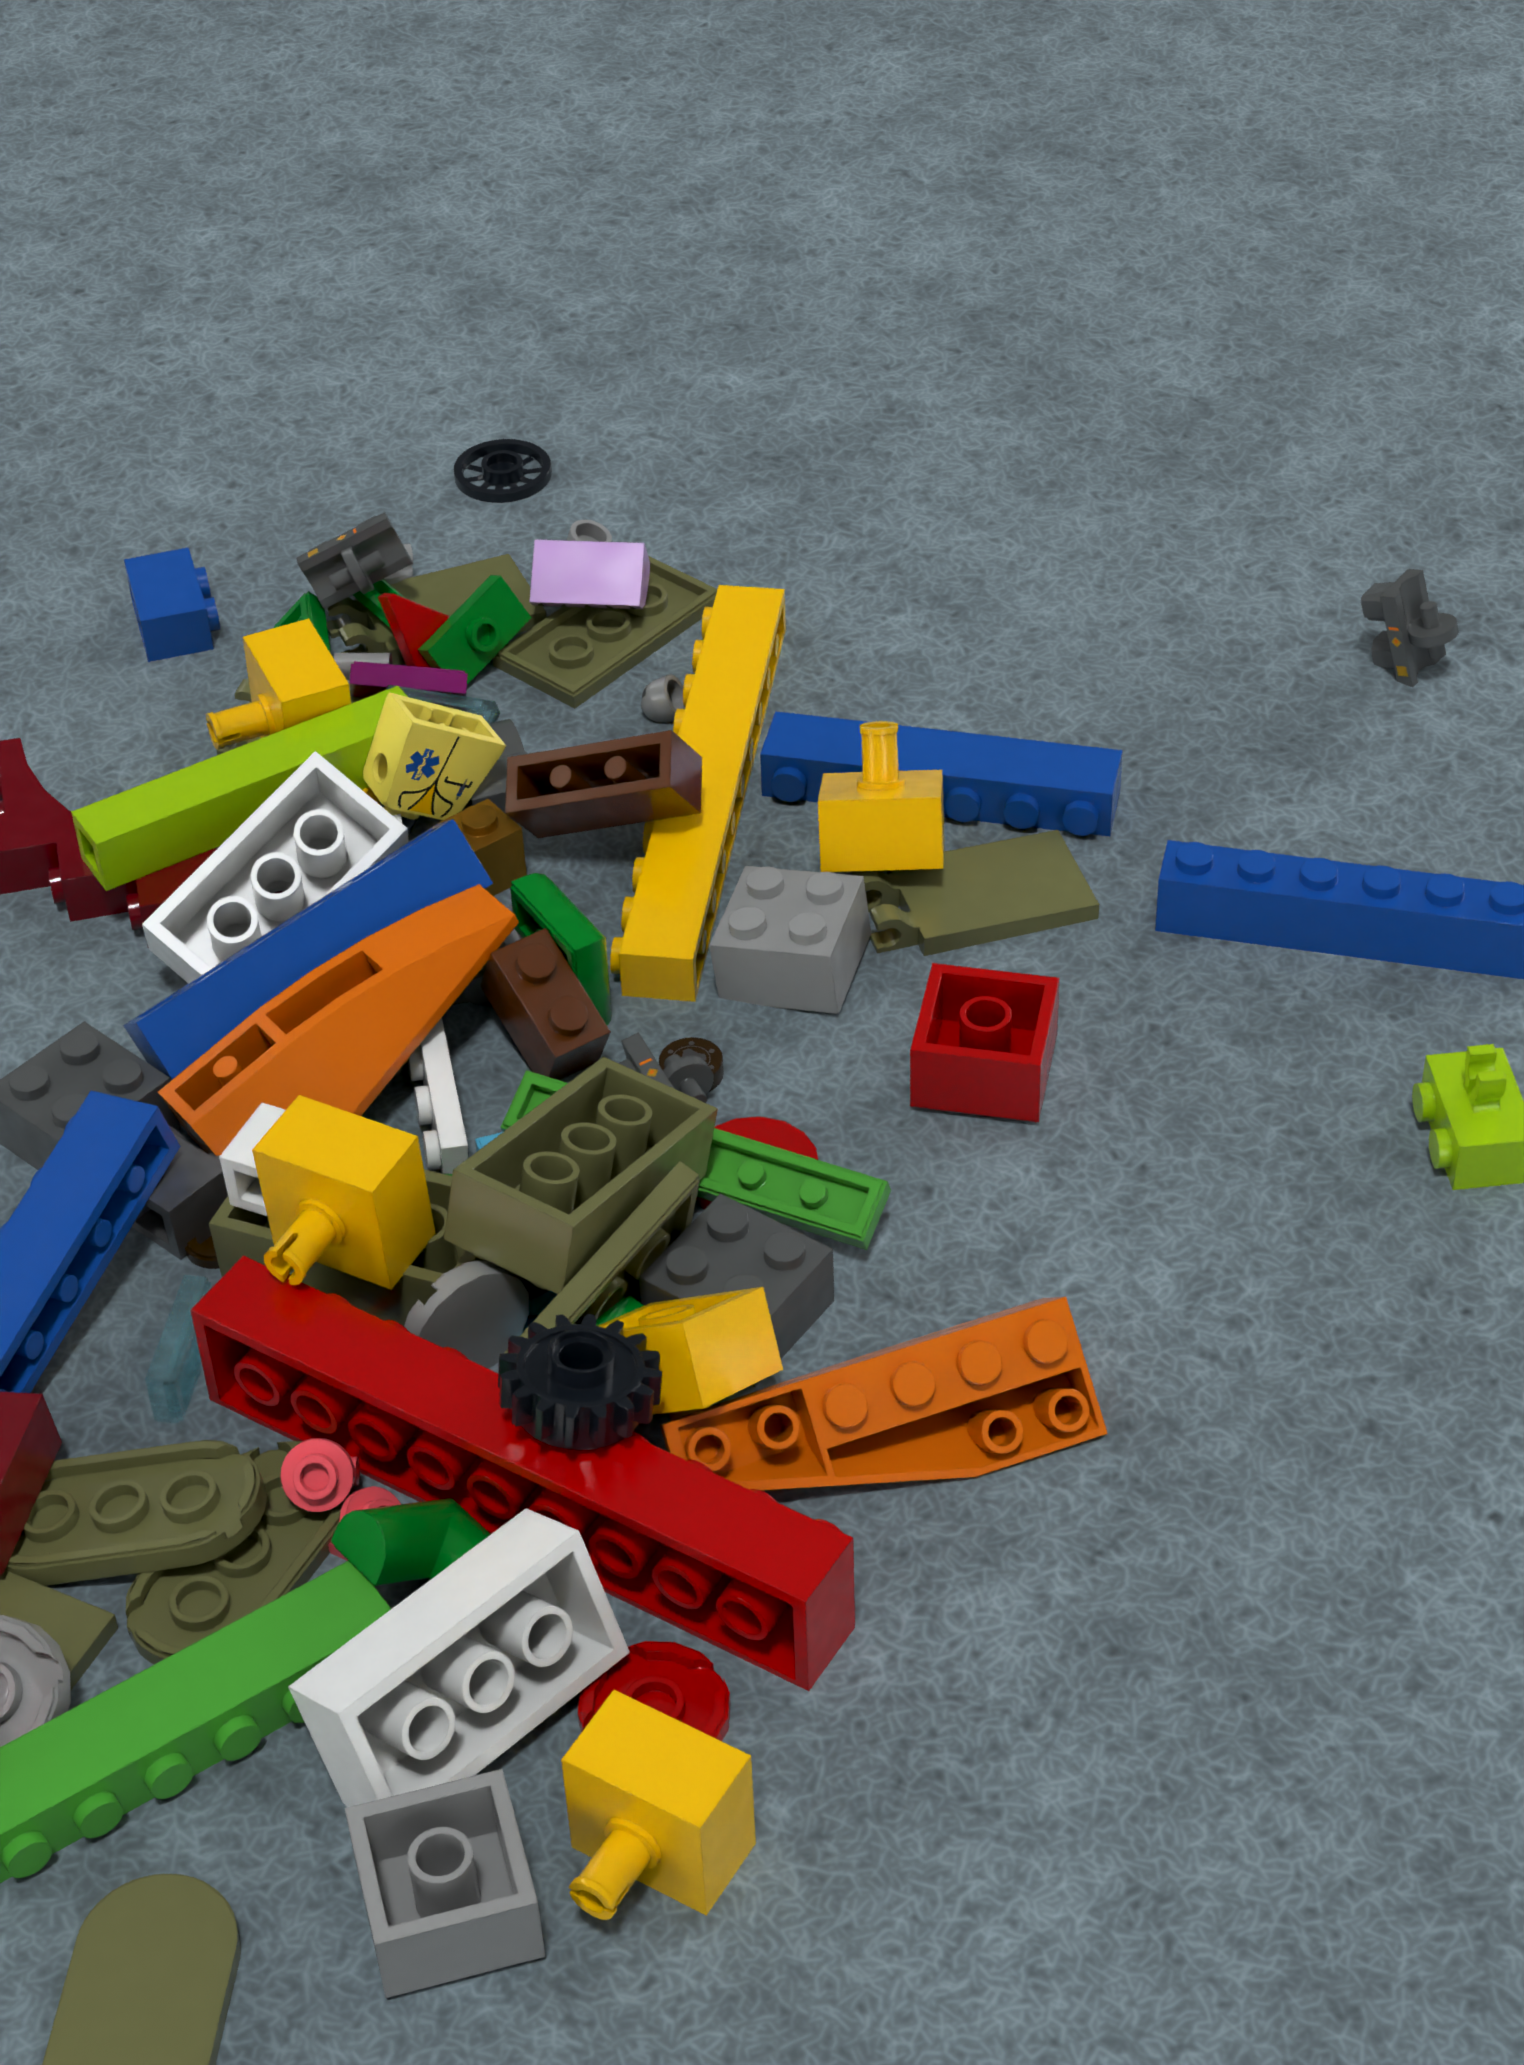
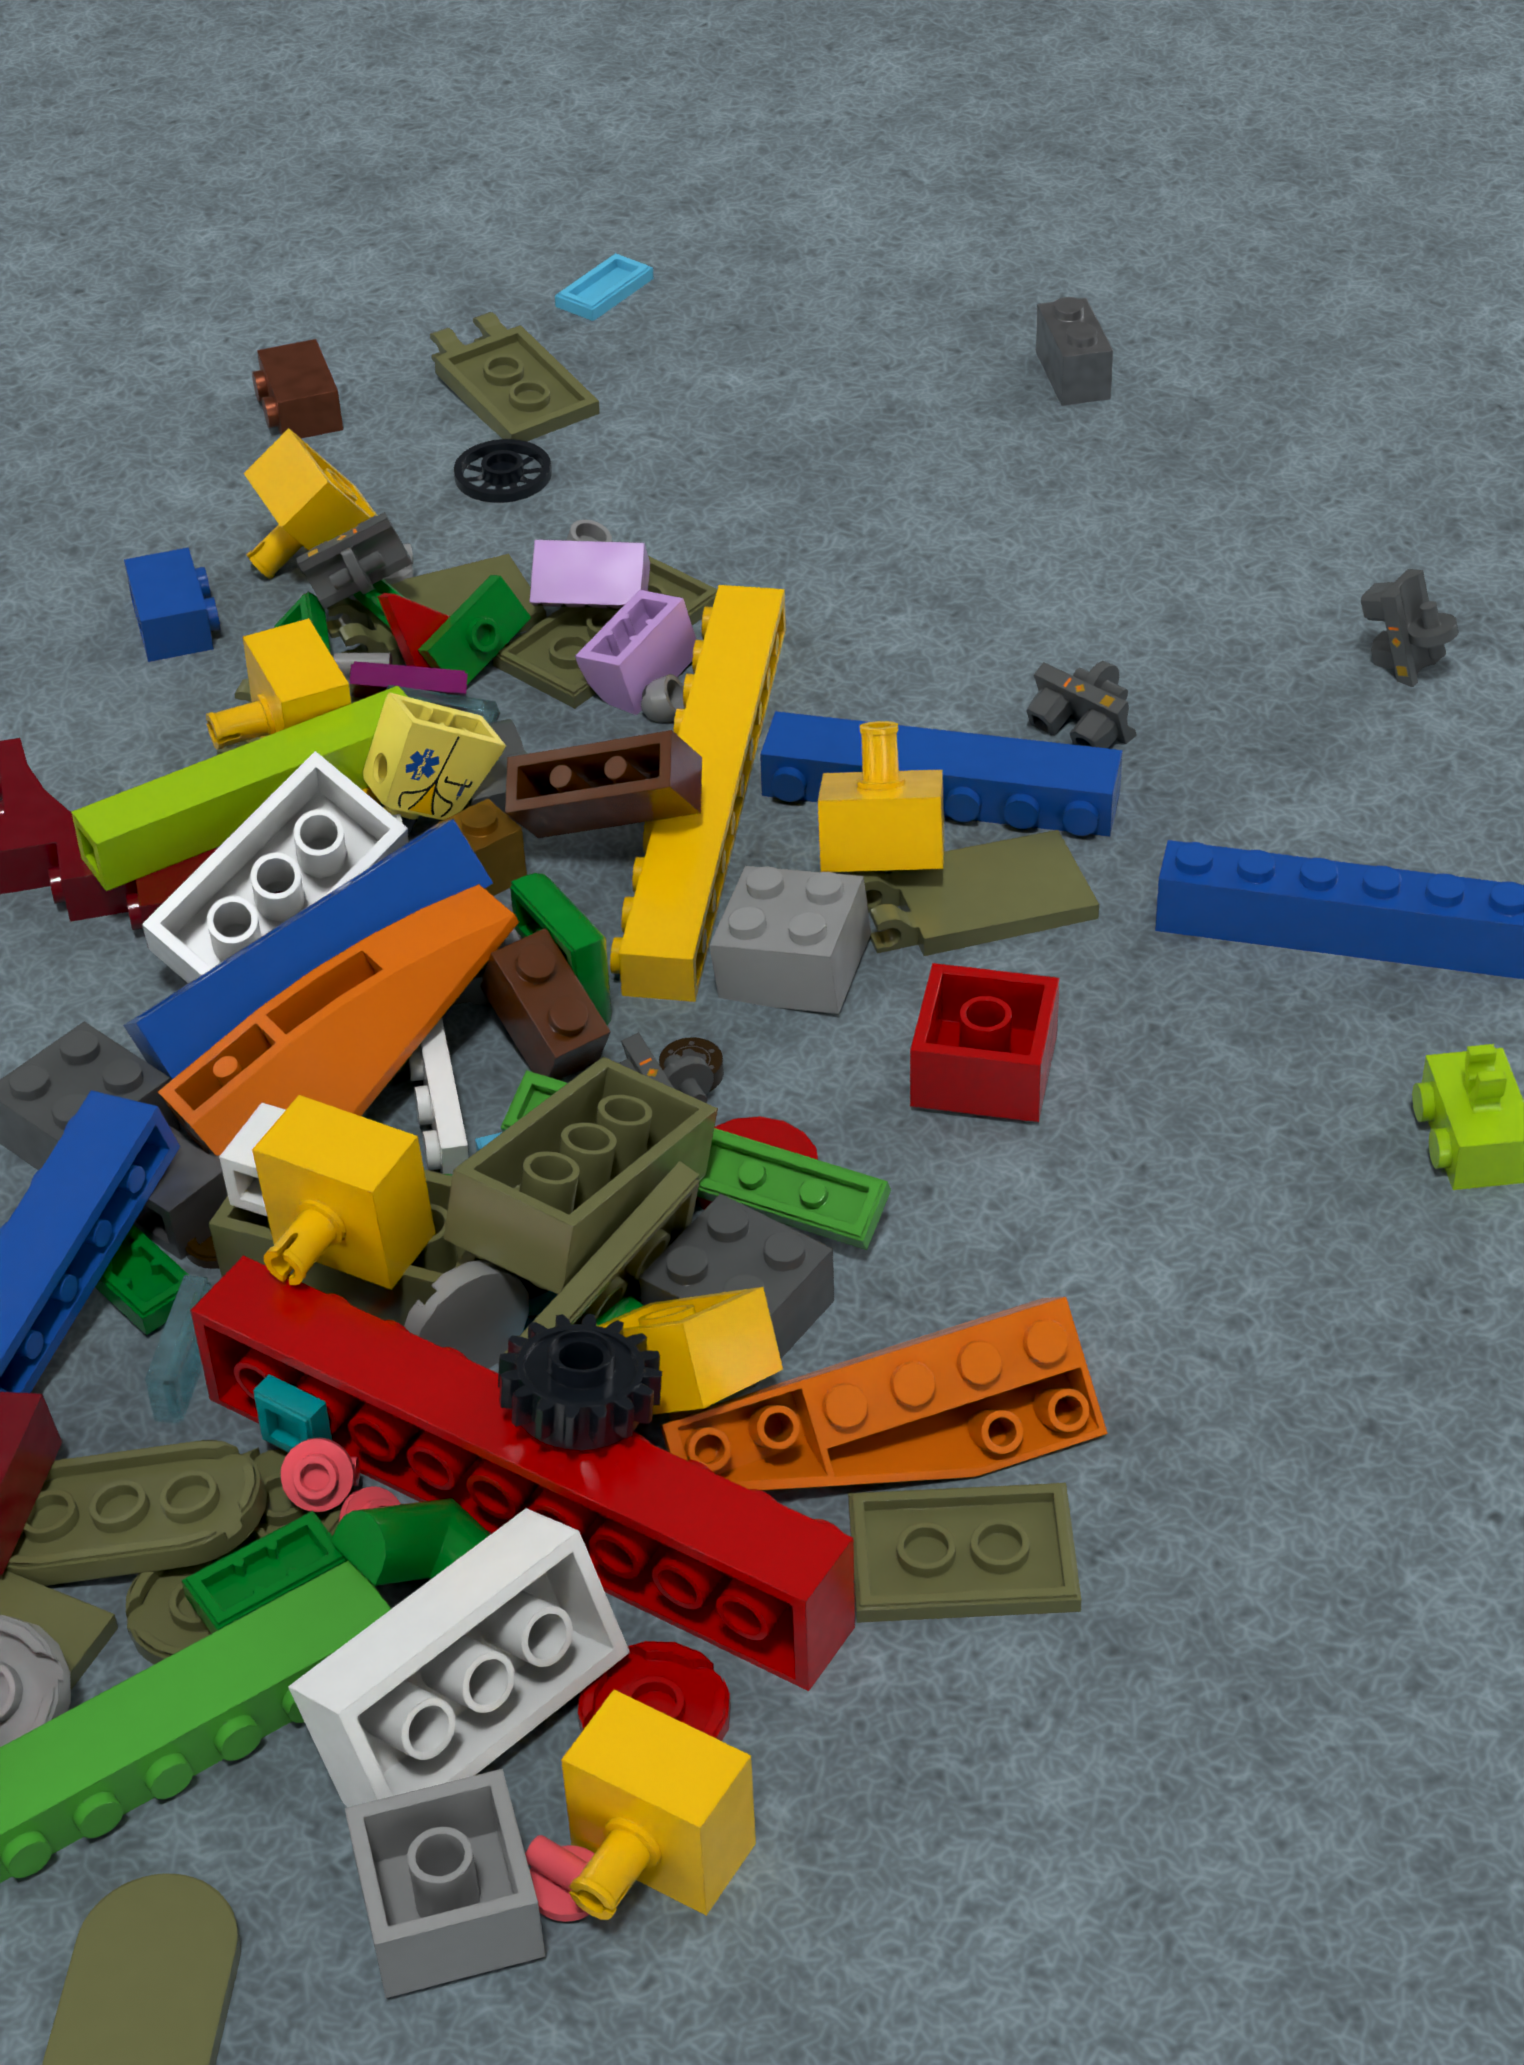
(141, 1281): none -> green plate
(262, 1572): none -> green plate
(289, 1414): none -> teal tile
(297, 389): none -> copper brick
(305, 498): none -> yellow brick
(511, 380): none -> olive tile
(552, 1873): none -> coral plate
(604, 287): none -> medium azure tile
(636, 646): none -> lavender brick
(963, 1552): none -> olive tile
(1074, 351): none -> flat silver brick
(1086, 697): none -> dark grey hips

